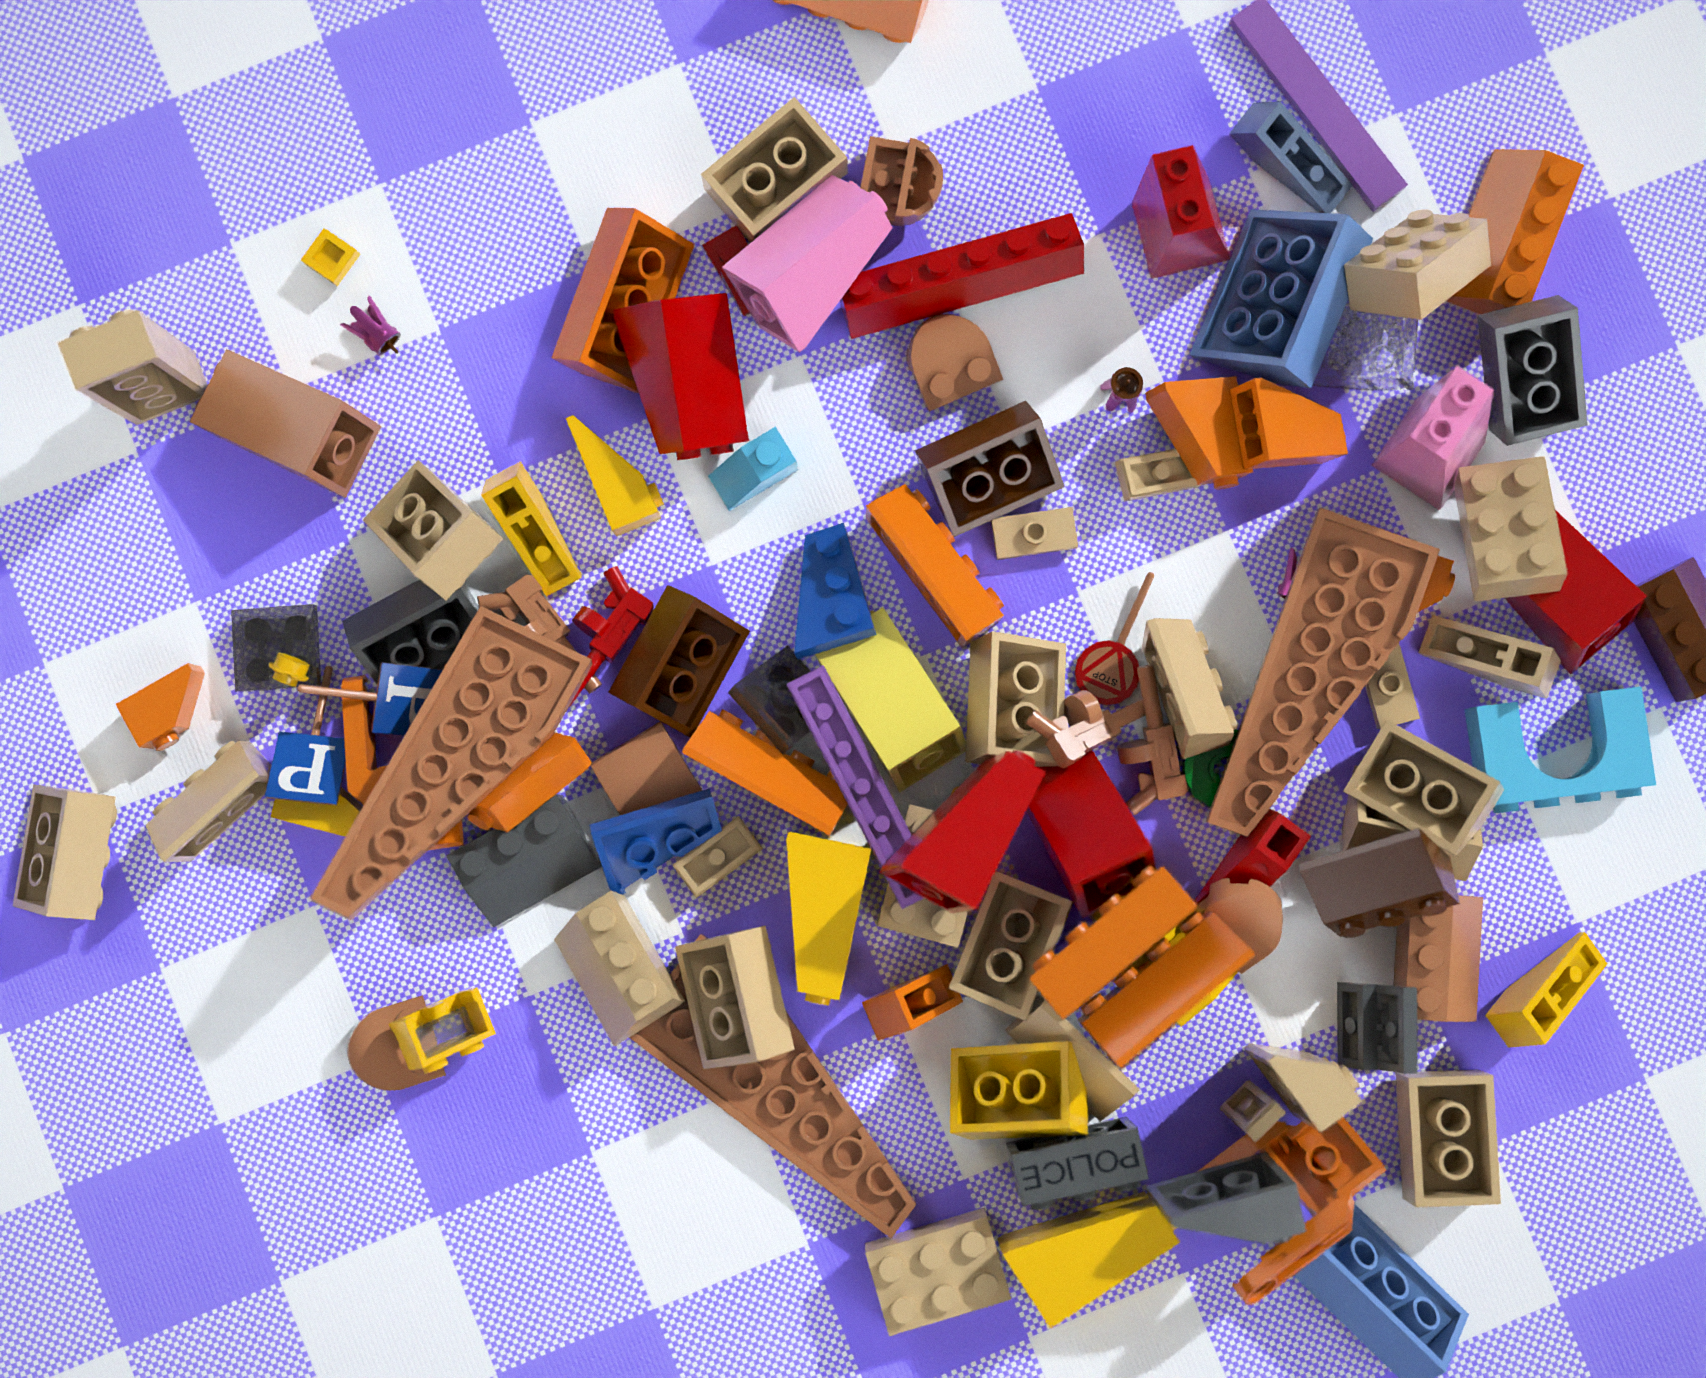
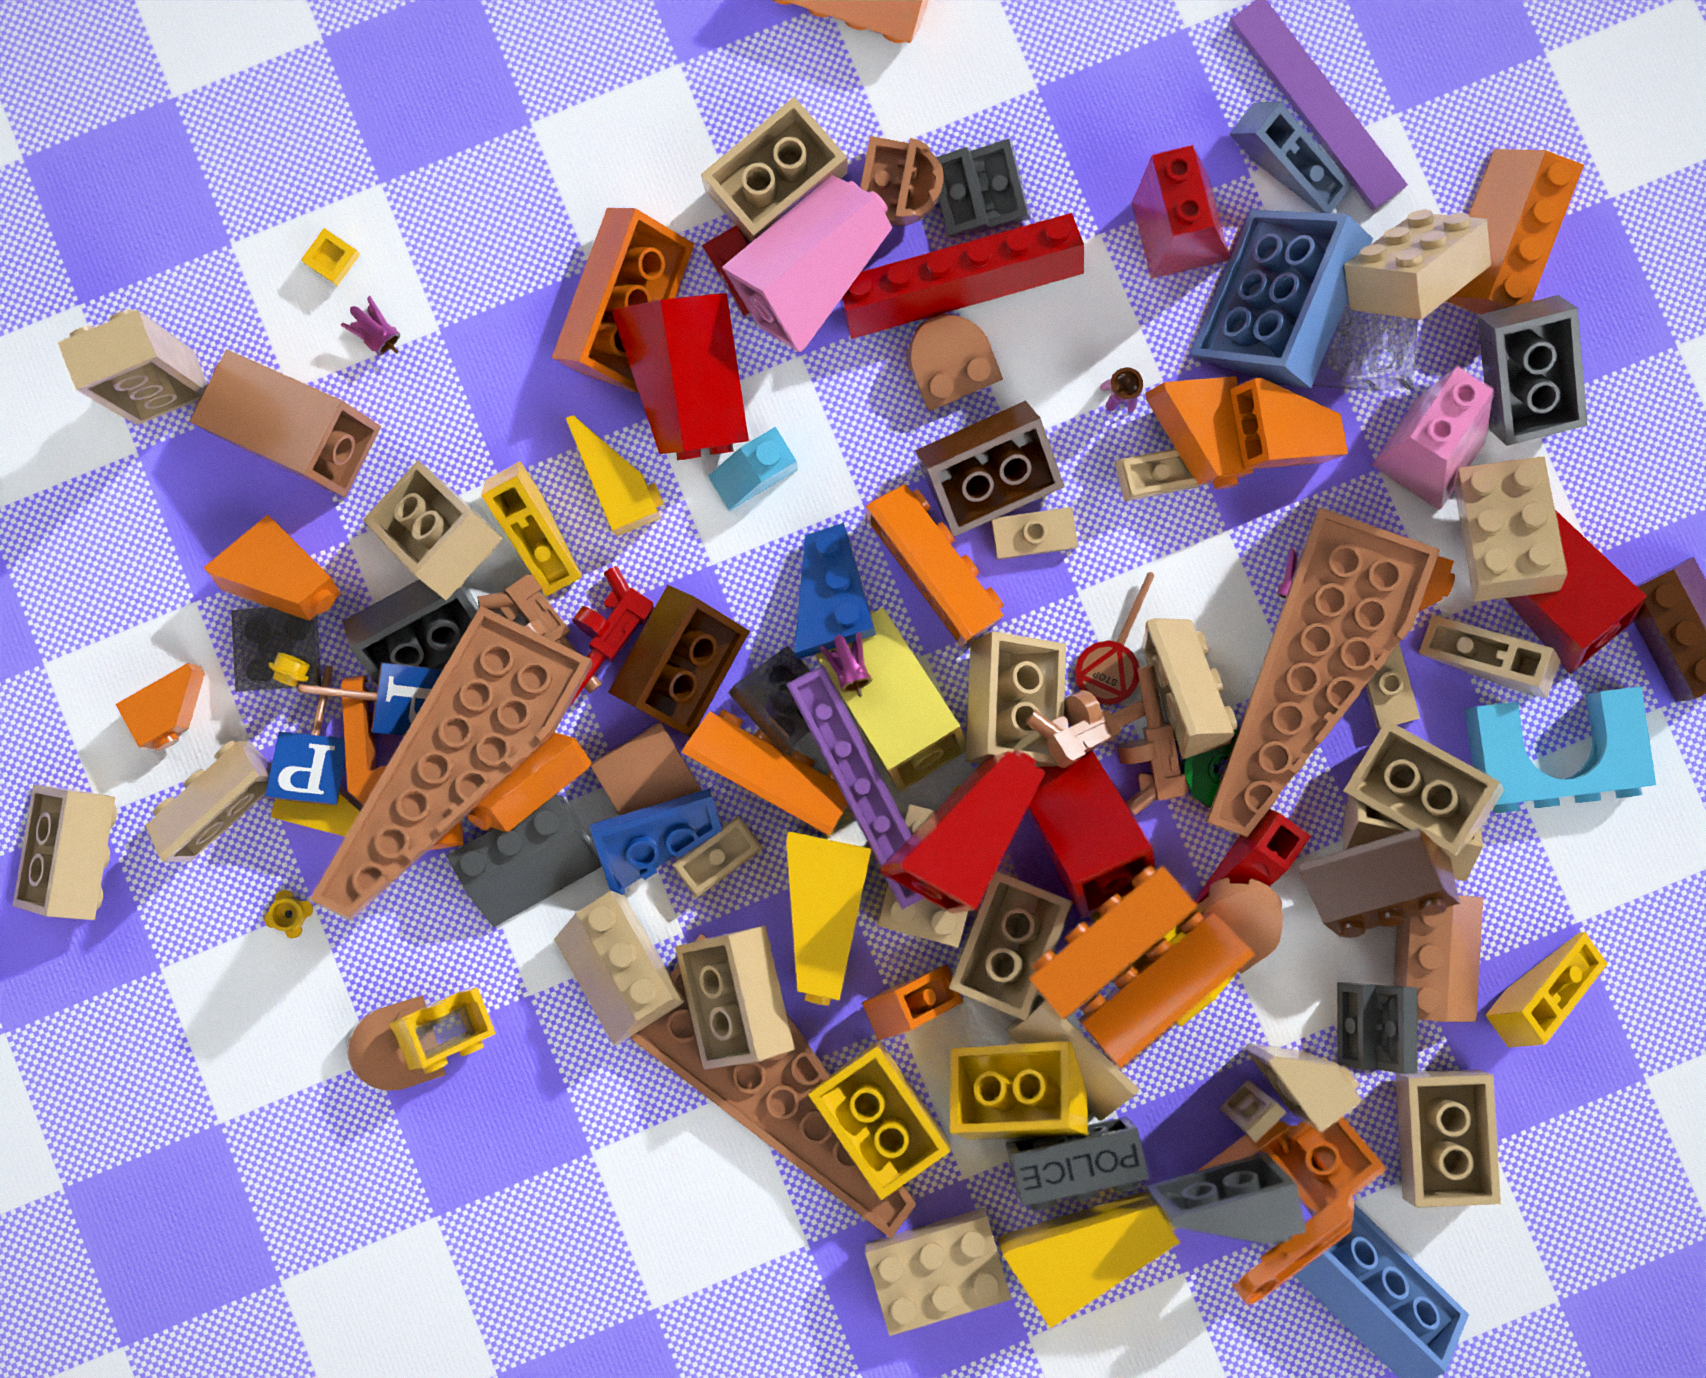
(273, 571): none -> orange slope
(277, 919): none -> yellow plate
(849, 667): none -> flat silver piece
(880, 1120): none -> yellow slope
(982, 189): none -> dark grey slope

